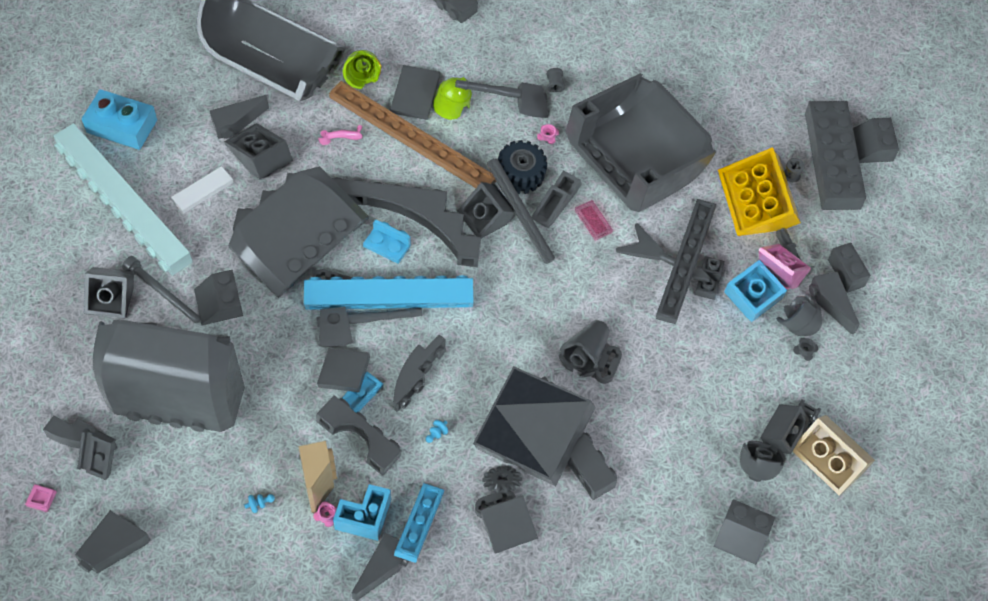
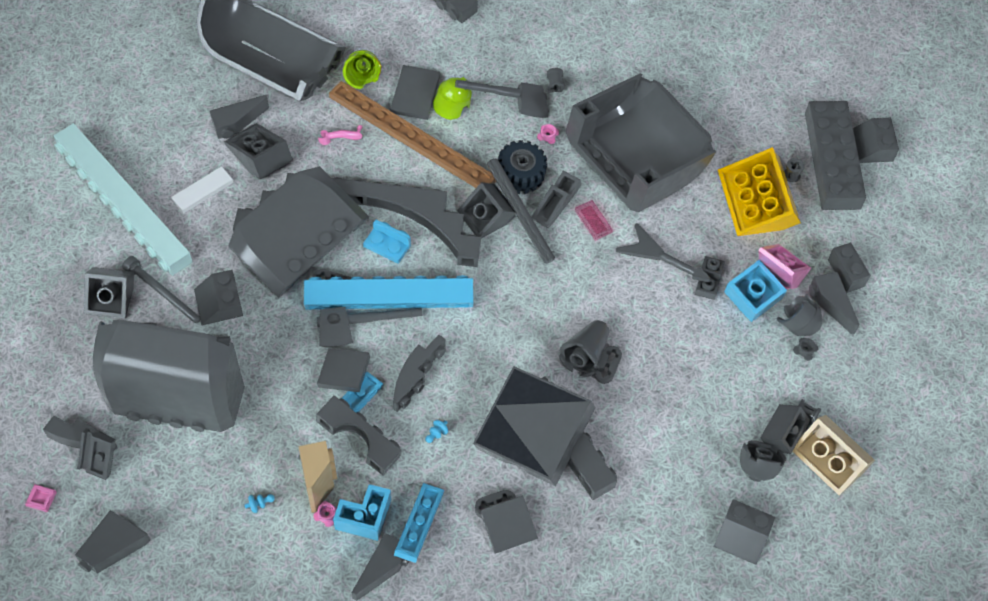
(119, 119): medium azure piece -> none
(512, 479): dark grey gear -> none
(685, 262): dark grey tile -> none
(786, 242): dark grey axle -> none

